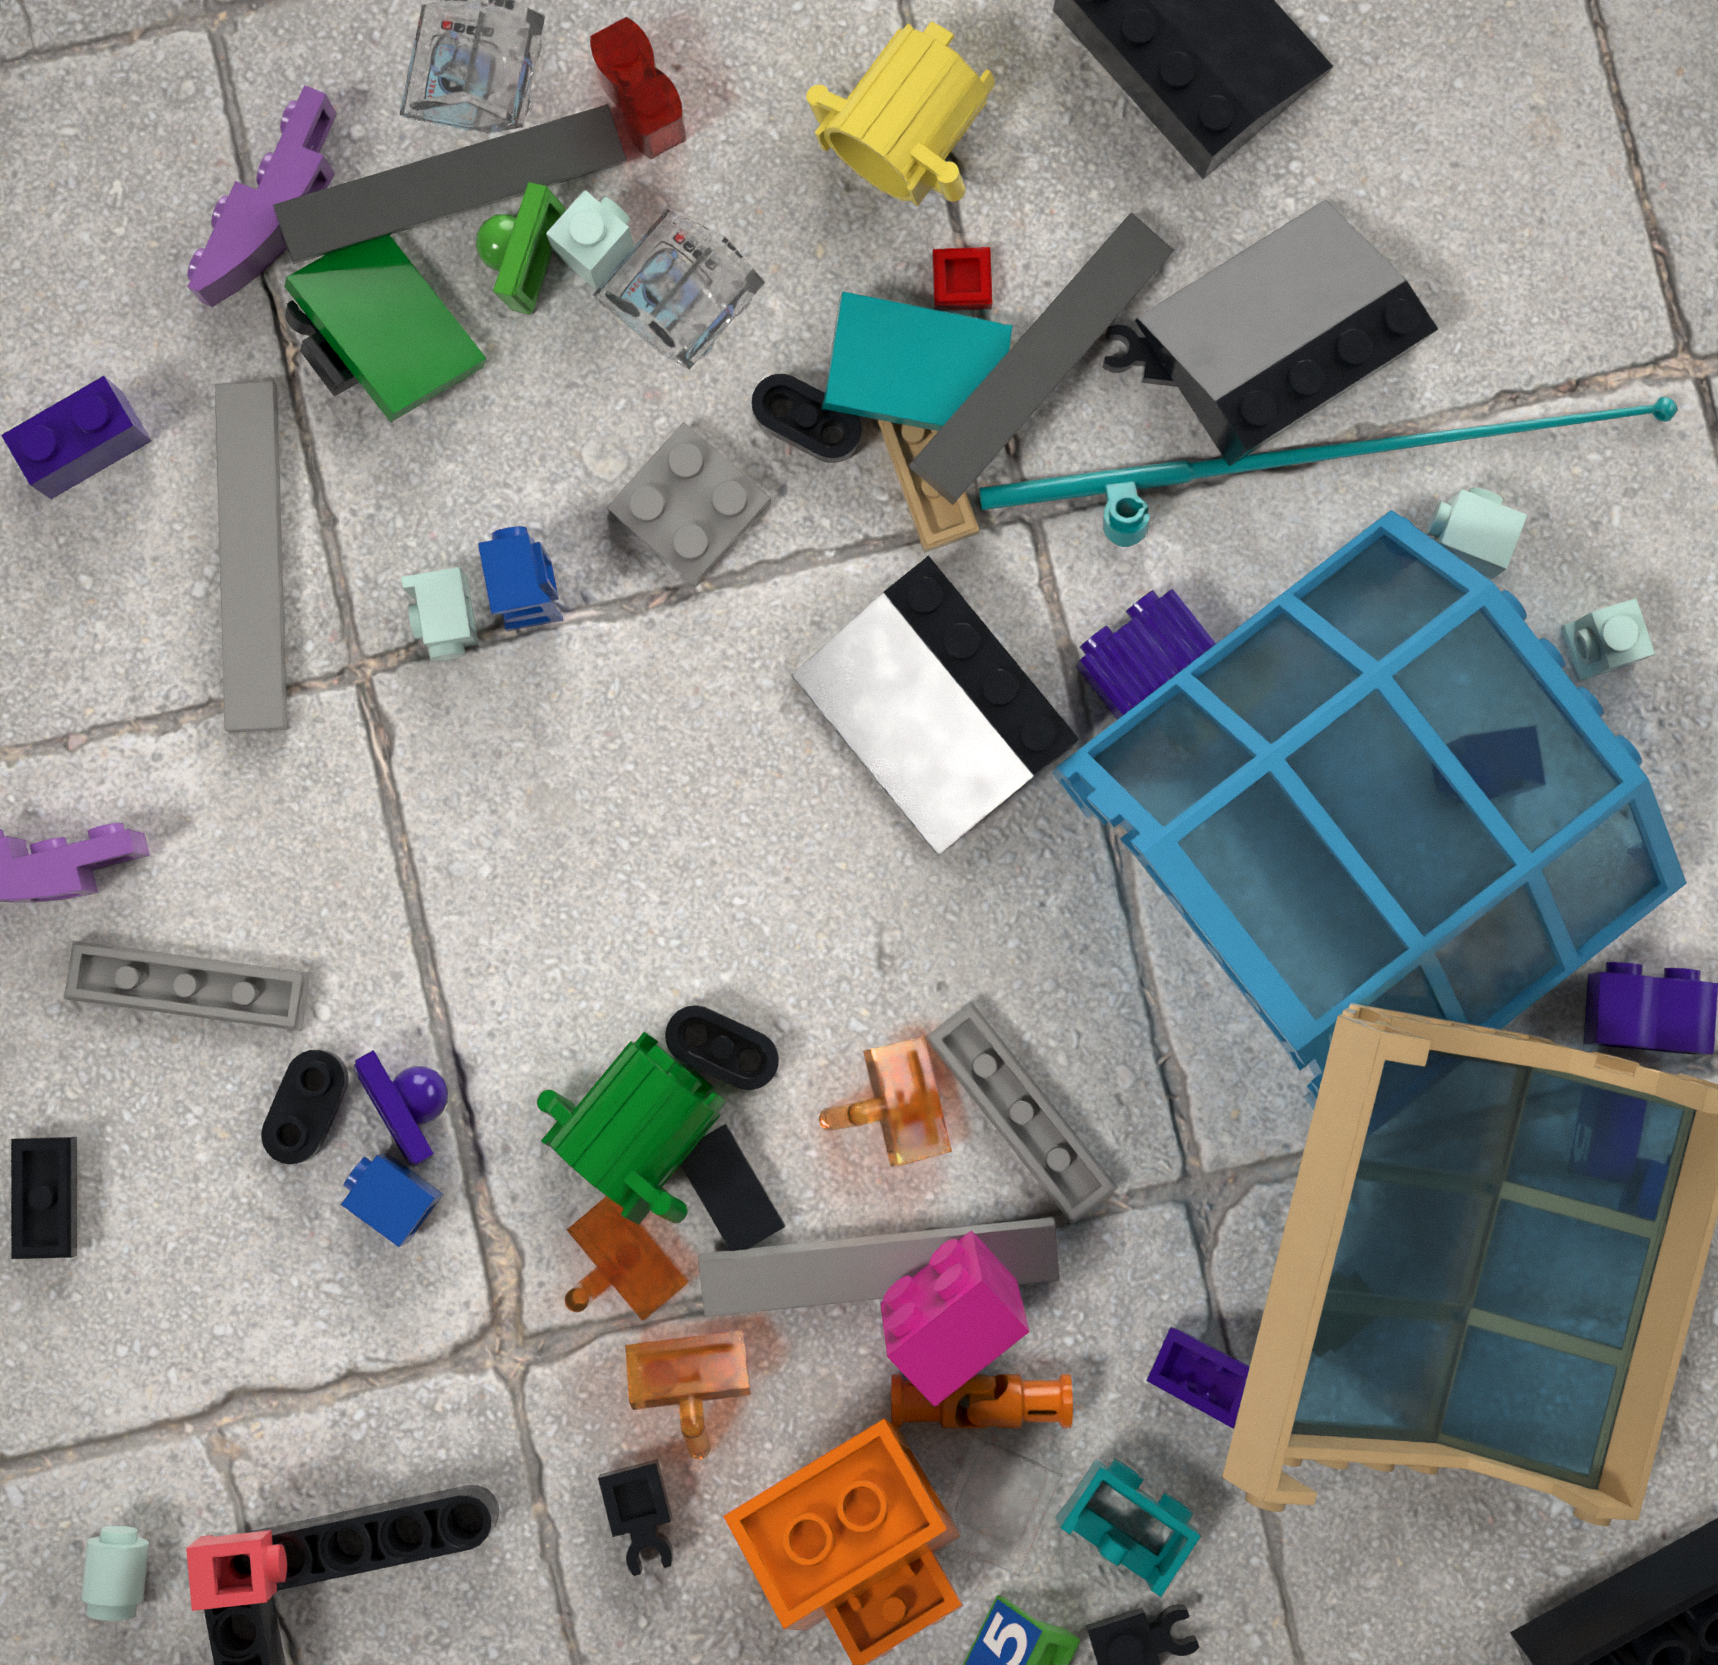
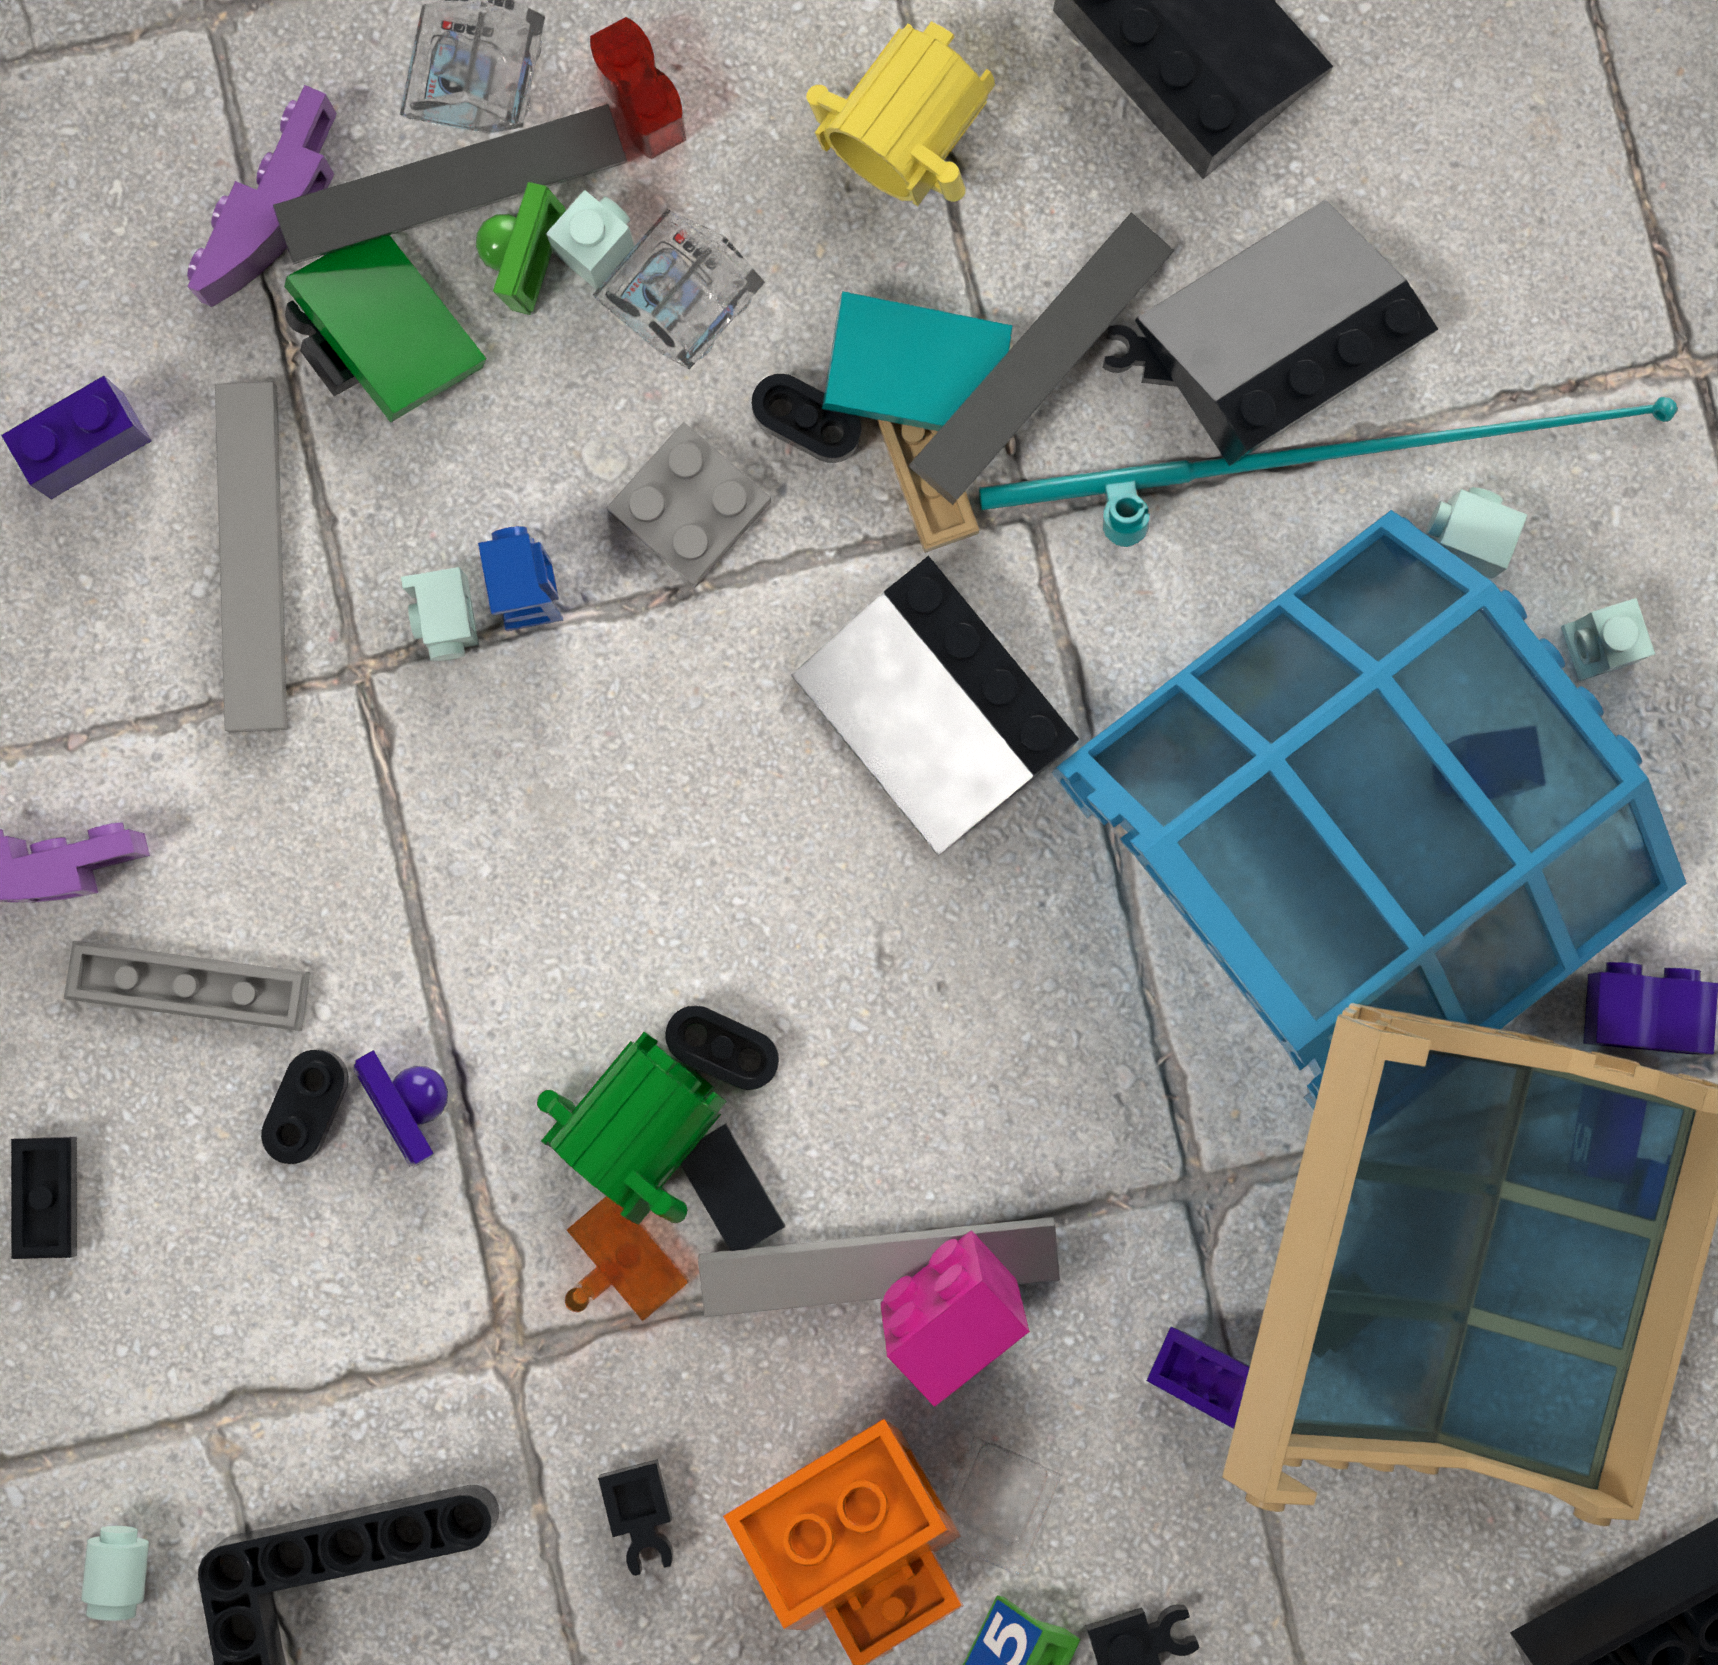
(216, 1580): coral brick -> none
(389, 1197): blue brick -> none
(687, 1374): clear orange plate -> none
(903, 1103): clear orange plate -> none
(962, 279): red tile -> none
(992, 1401): orange piece -> none
(1021, 1112): light grey tile -> none
(1116, 1544): teal window -> none
(1144, 652): dark purple brick -> none

